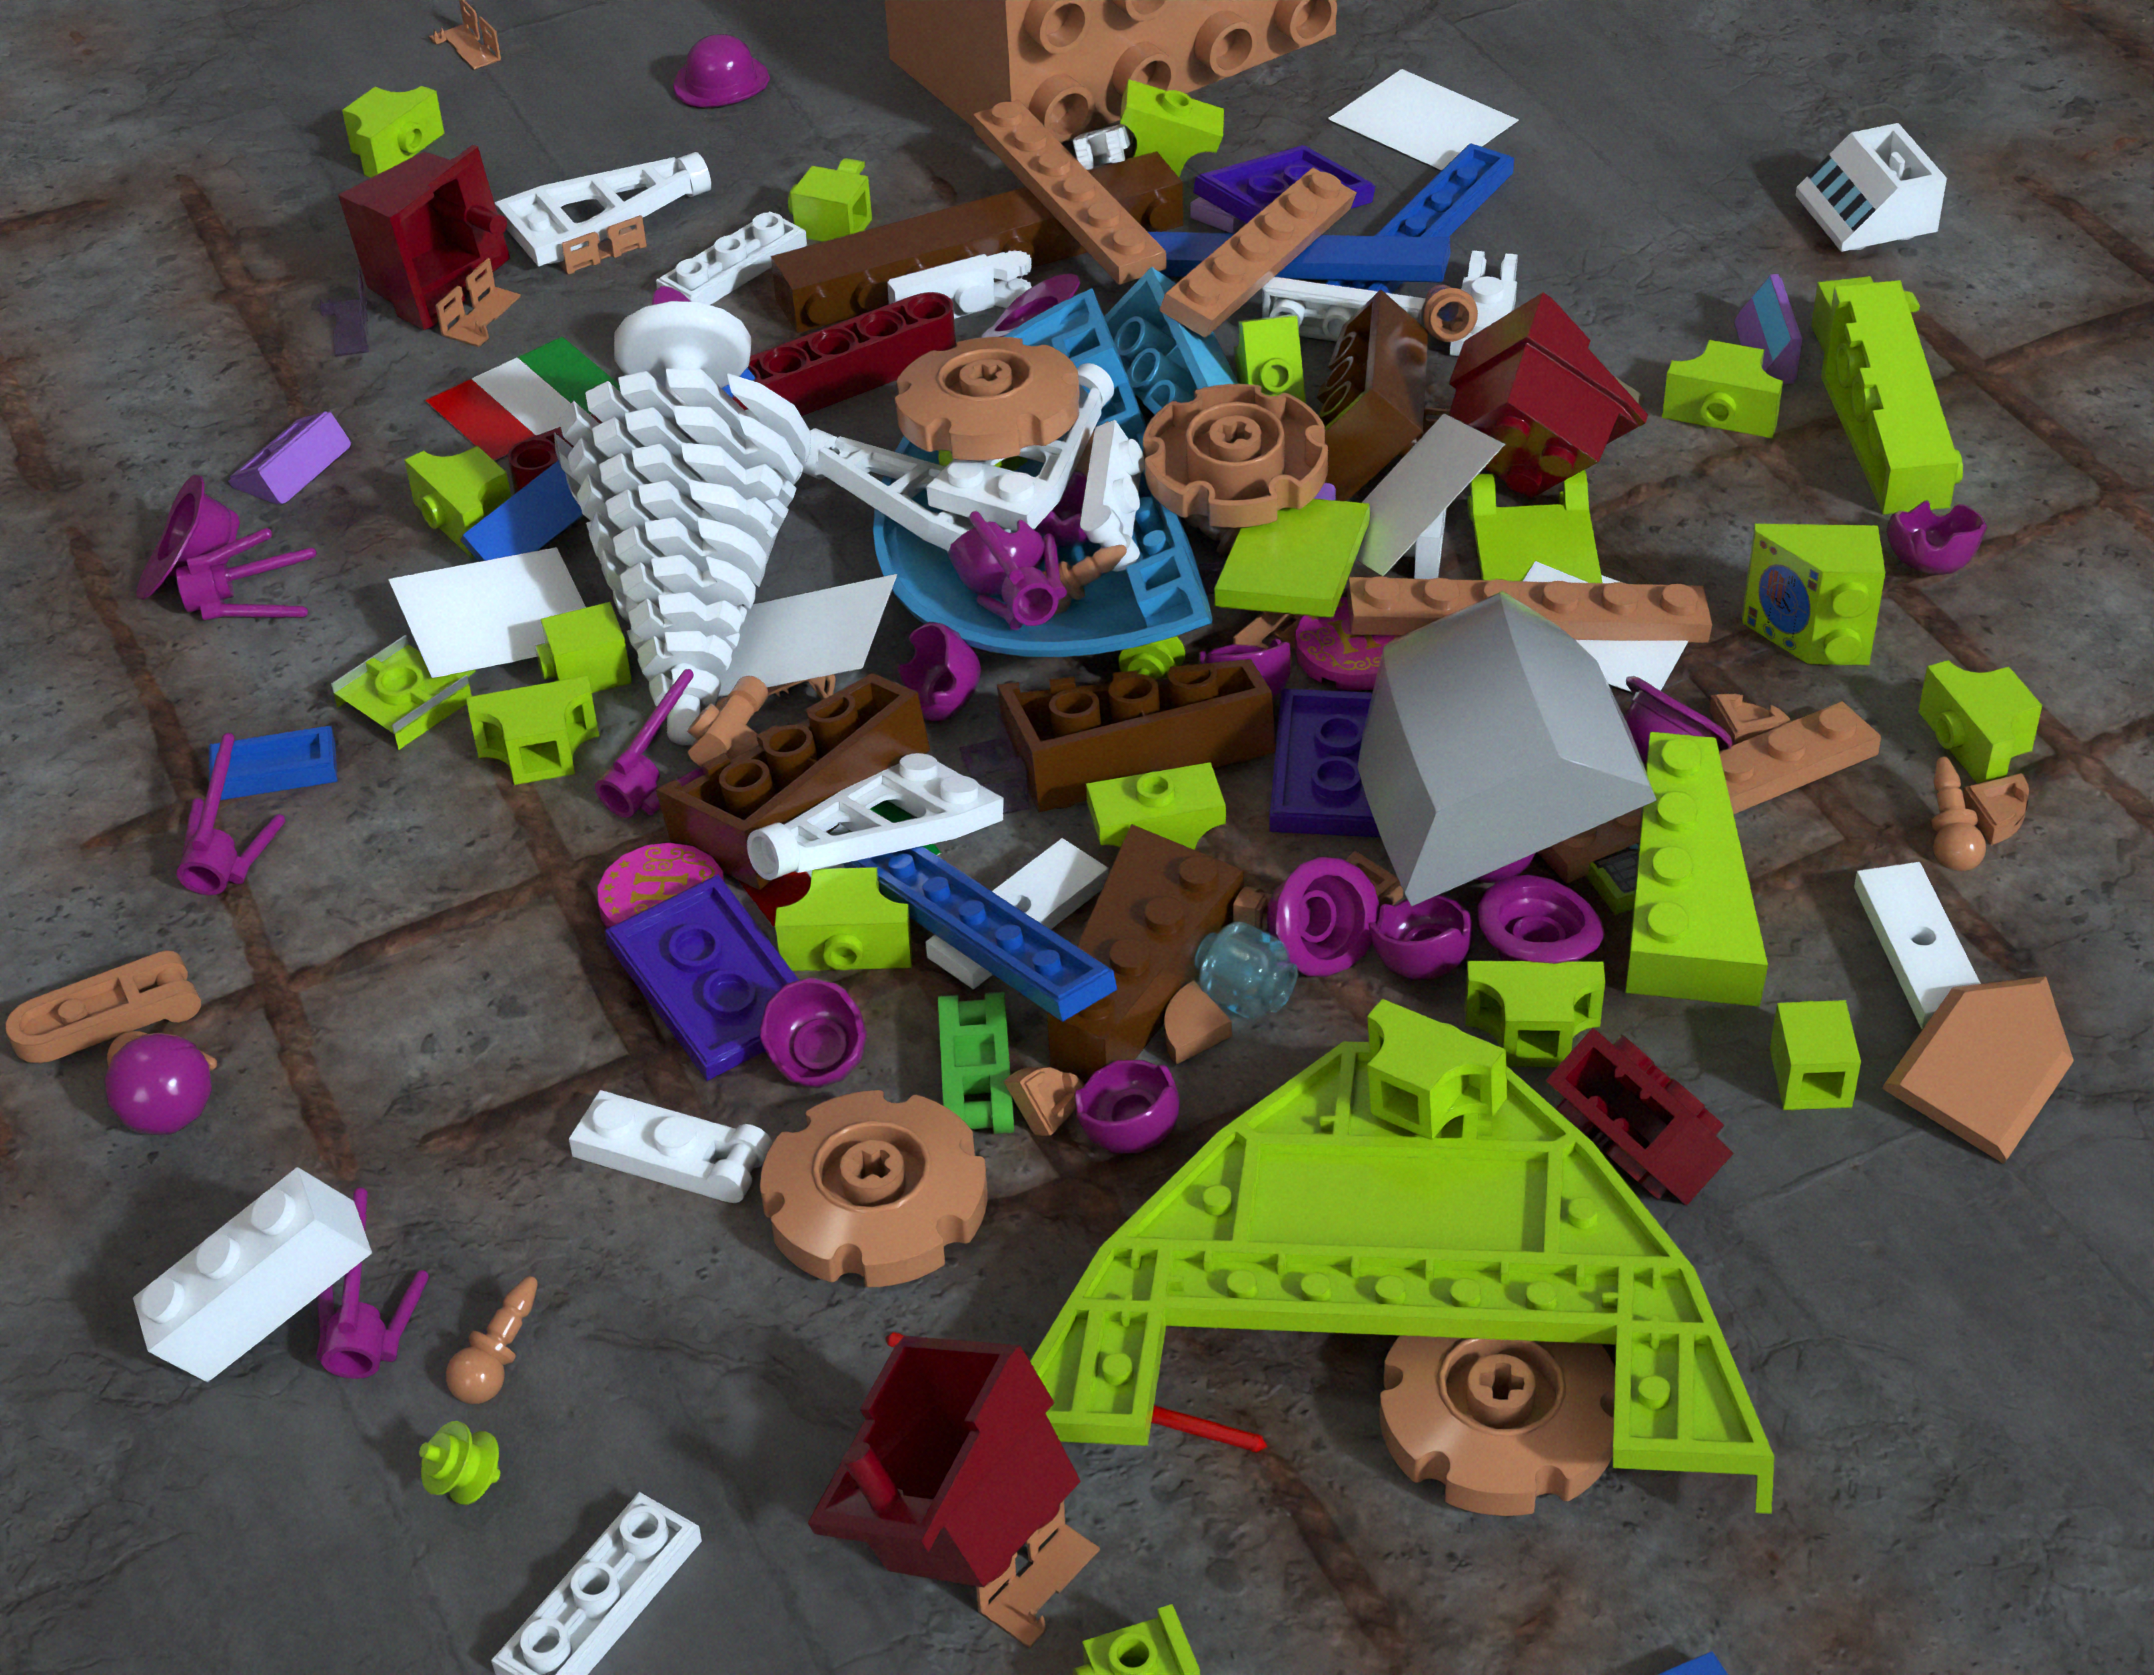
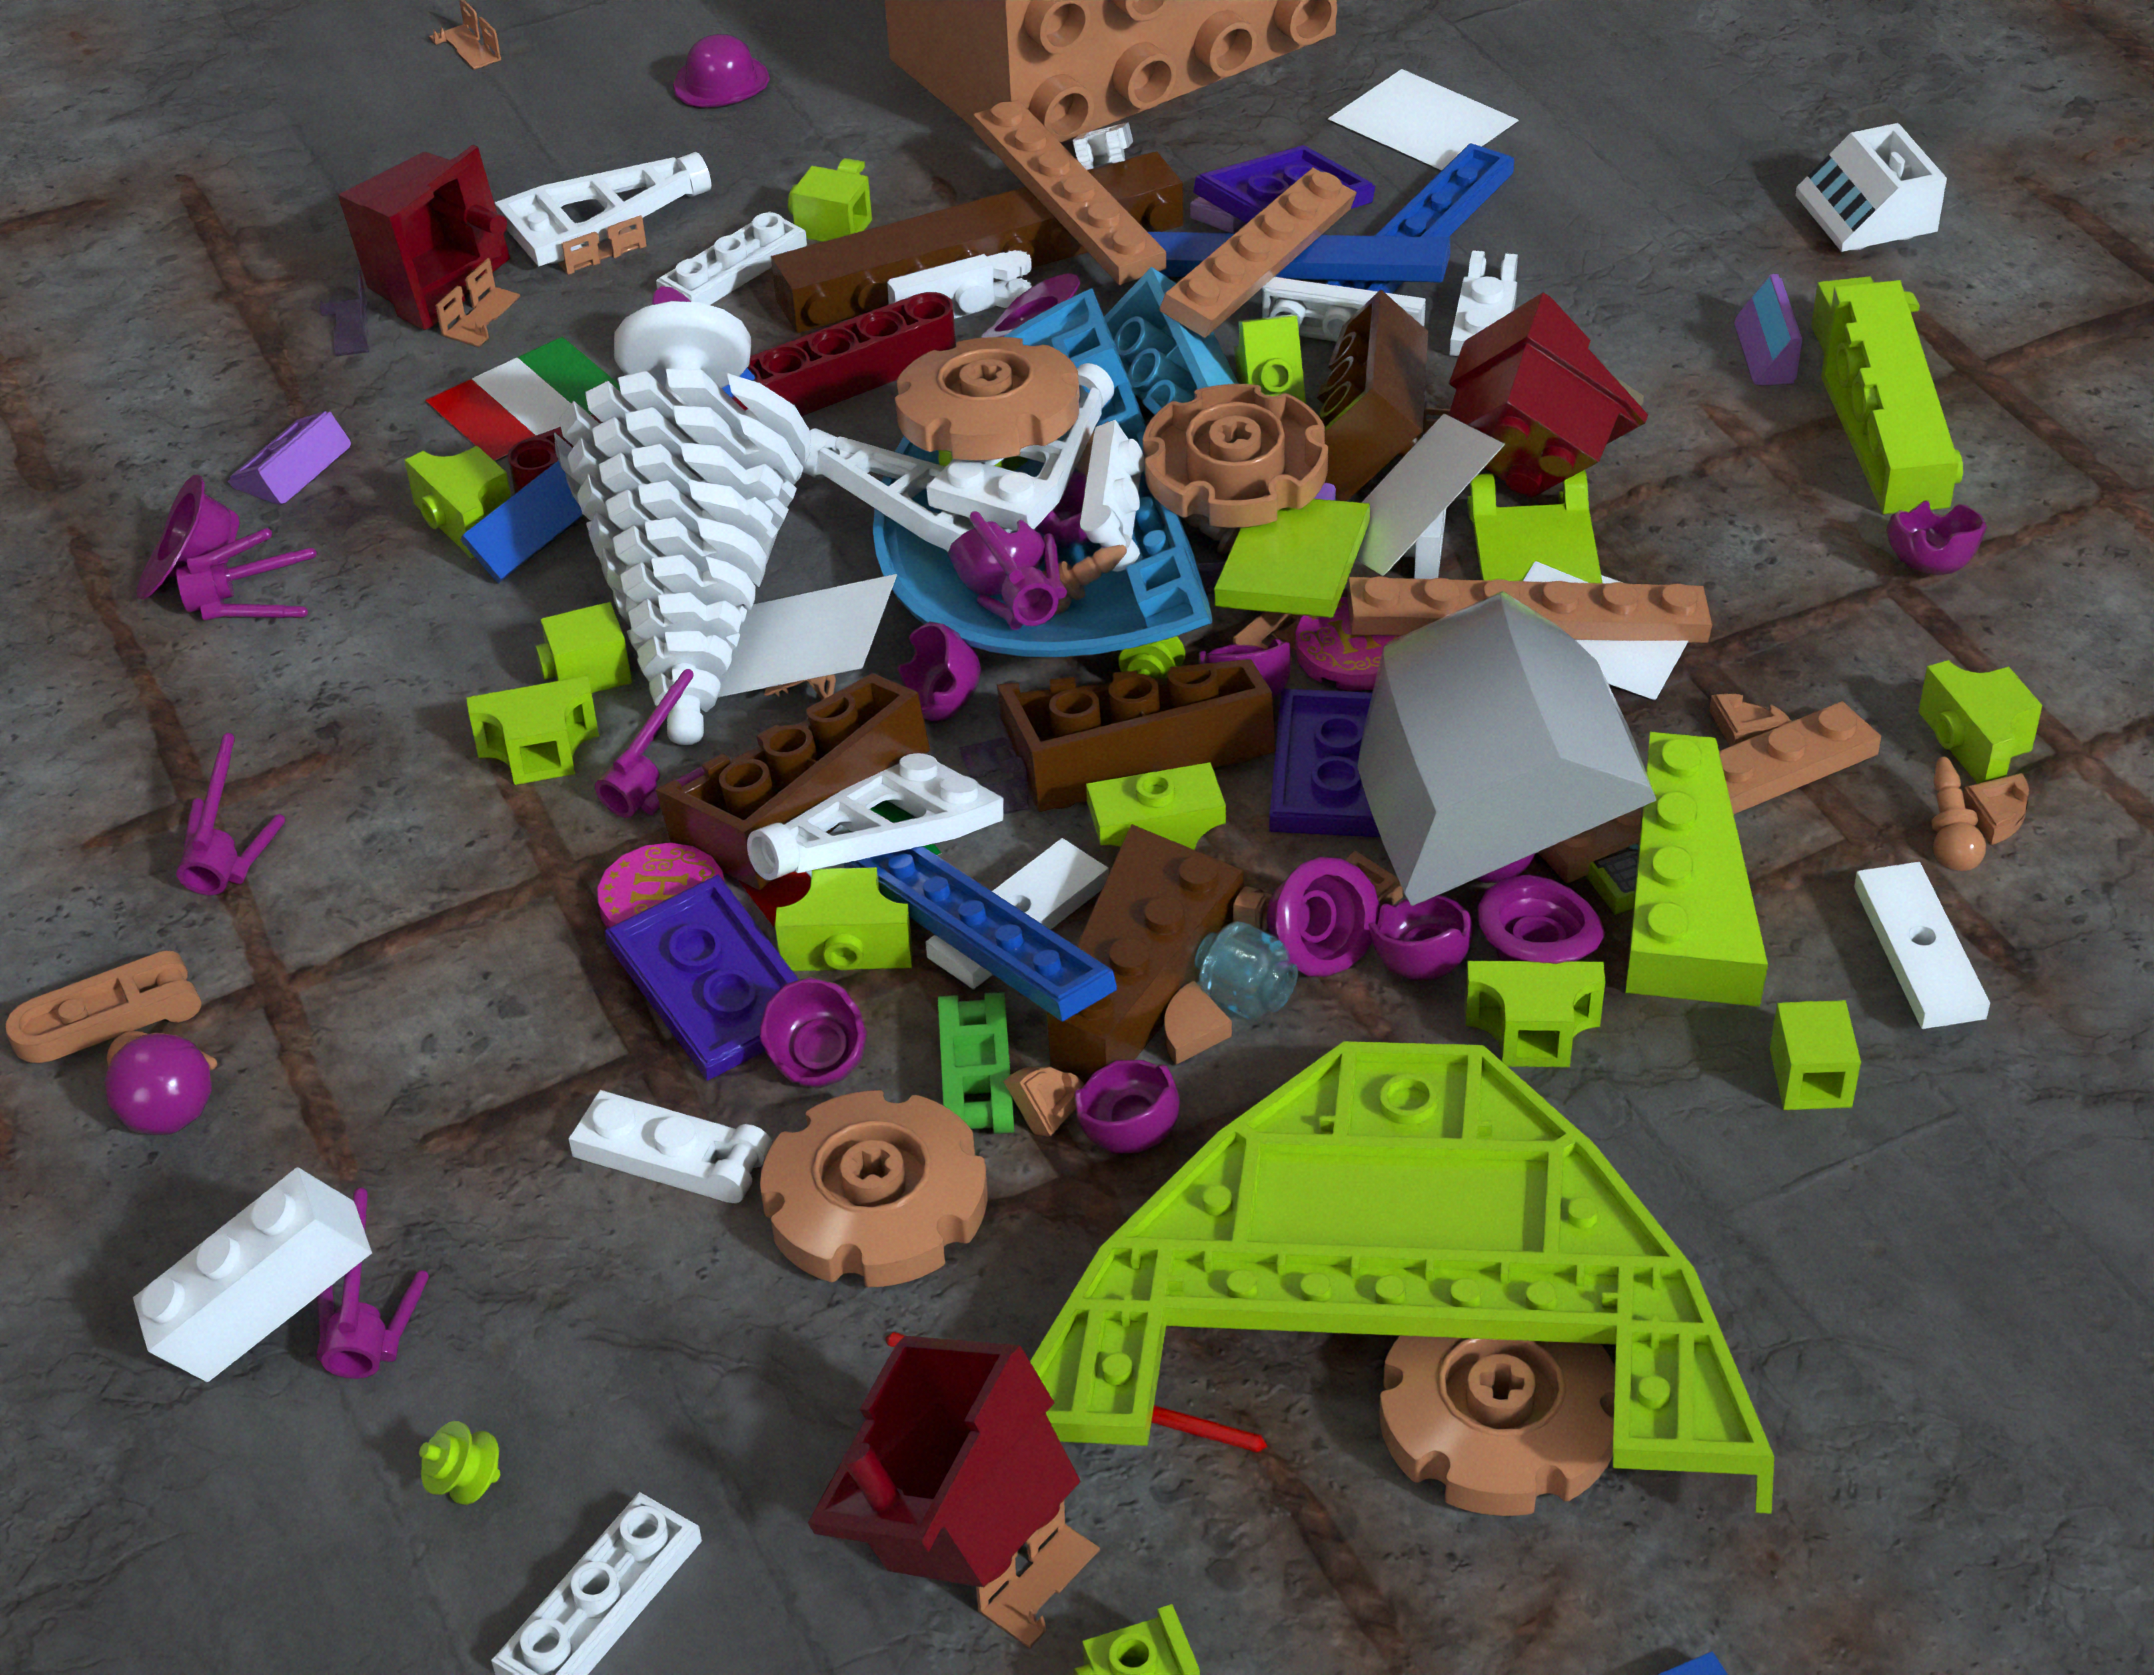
(279, 762): blue tile -> none
(392, 126): lime brick -> none
(401, 693): lime piece -> none
(478, 1370): nougat bar -> none
(485, 609): white sticker -> none
(724, 726): nougat plate -> none
(1170, 123): lime brick -> none
(1430, 1071): lime brick -> none
(1453, 322): nougat cone -> none
(1640, 1116): dark red brick -> none
(1660, 713): magenta hat -> none
(1724, 390): lime brick -> none
(1816, 590): lime slope -> none
(1986, 1062): nougat tile -> none

